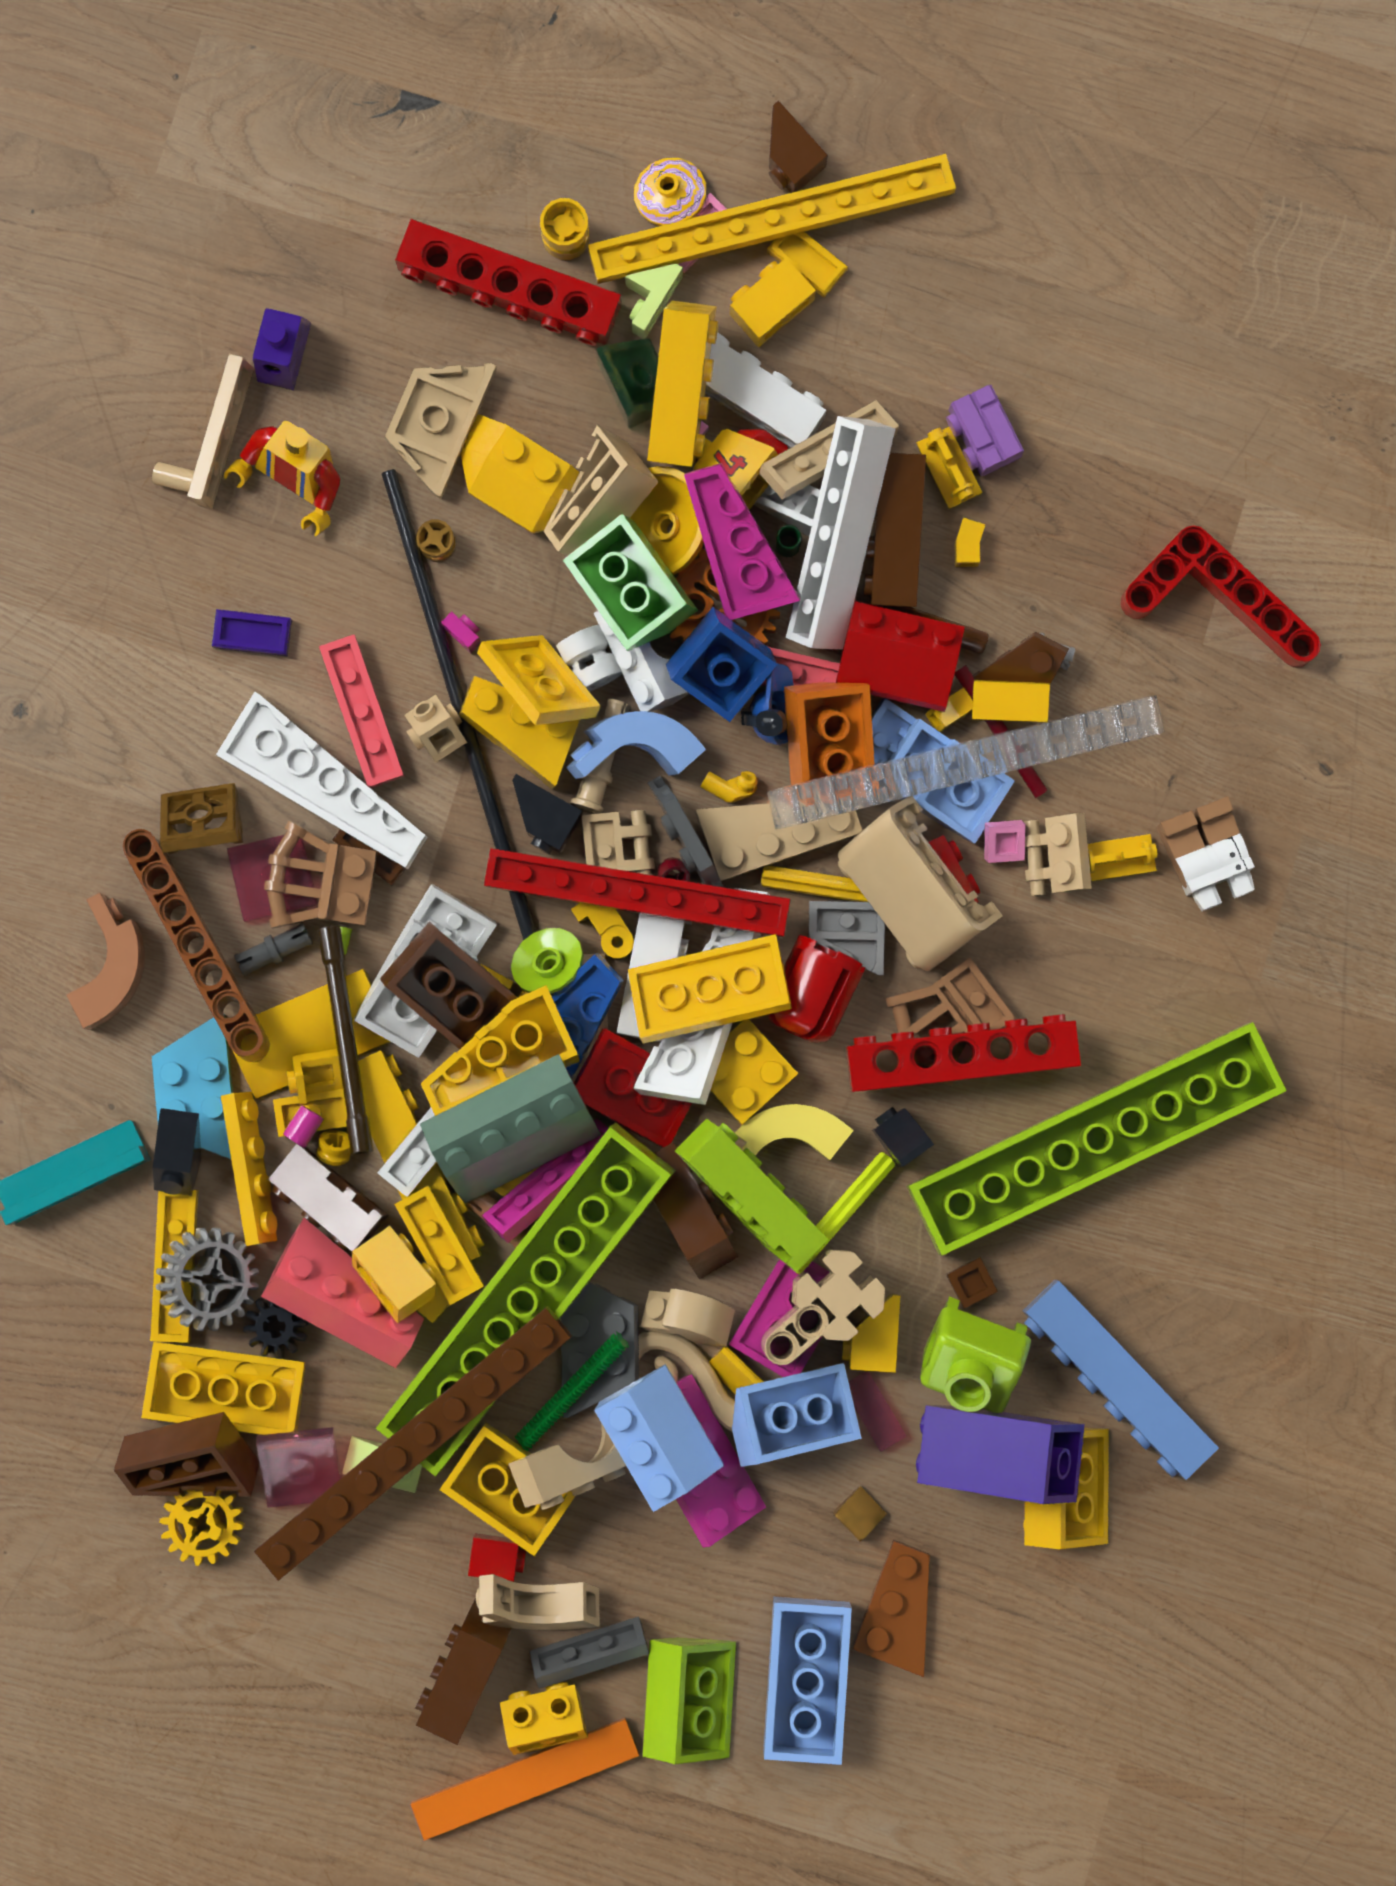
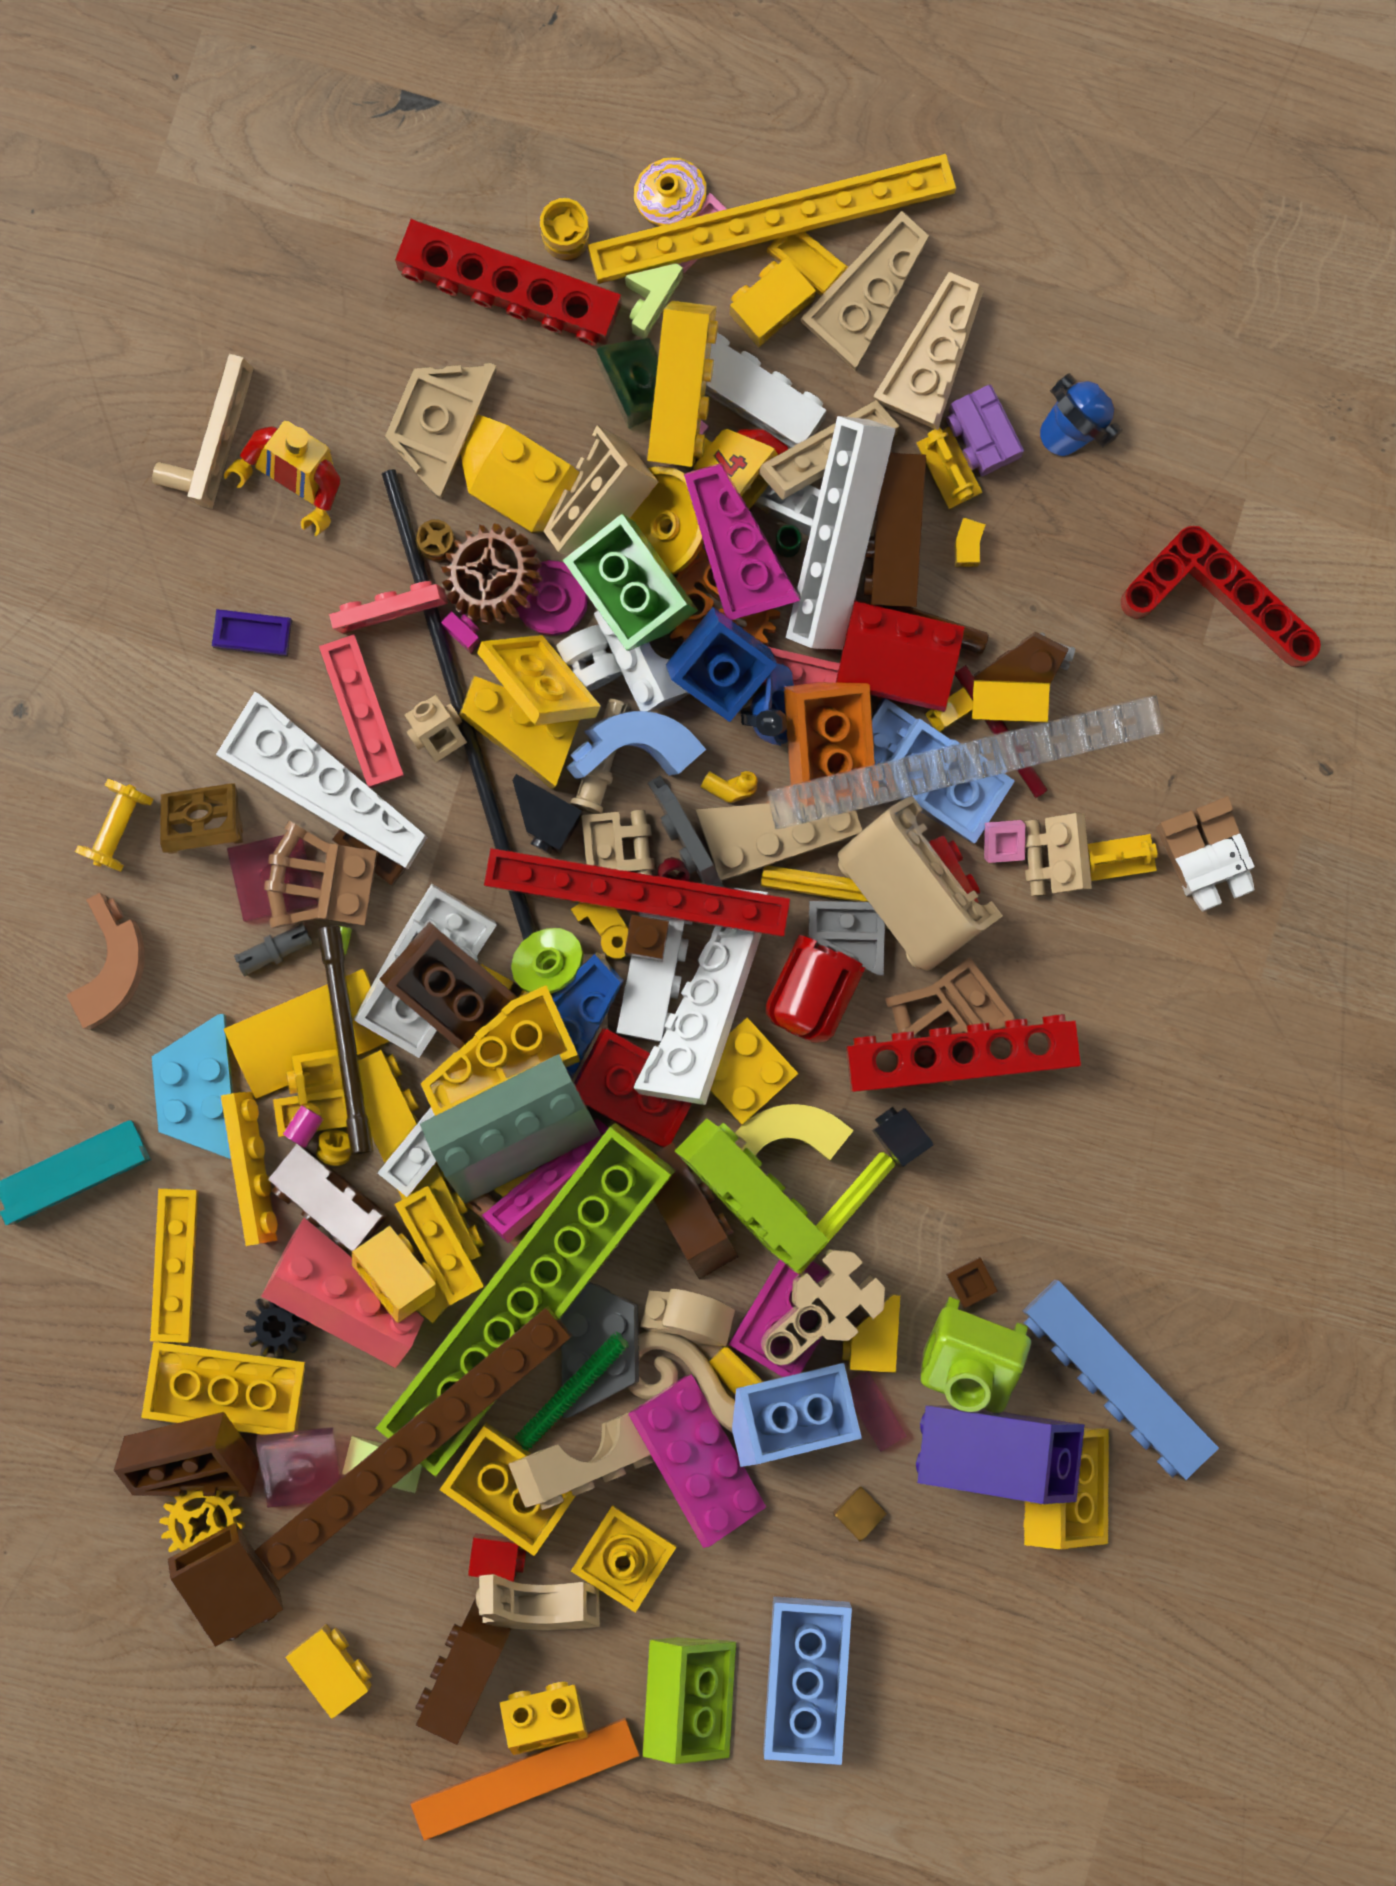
(114, 825): none -> yellow hose
(177, 1152): black slope -> none
(186, 930): dark orange beam -> none
(208, 1265): light grey gear -> none
(225, 1584): none -> reddish brown brick
(281, 345): dark purple torso -> none
(330, 1670): none -> yellow brick
(388, 607): none -> coral plate
(491, 546): none -> dark orange gear
(559, 602): none -> dark pink tile
(588, 1652): dark grey plate -> none
(623, 1558): none -> yellow plate
(646, 938): none -> reddish brown brick
(658, 1437): light blue slope -> none
(709, 989): yellow plate -> none
(793, 152): reddish brown slope -> none
(862, 296): none -> tan wing
(897, 1611): dark orange wing -> none
(930, 359): none -> tan wing
(1078, 417): none -> blue cap
(1096, 1138): lime brick -> none

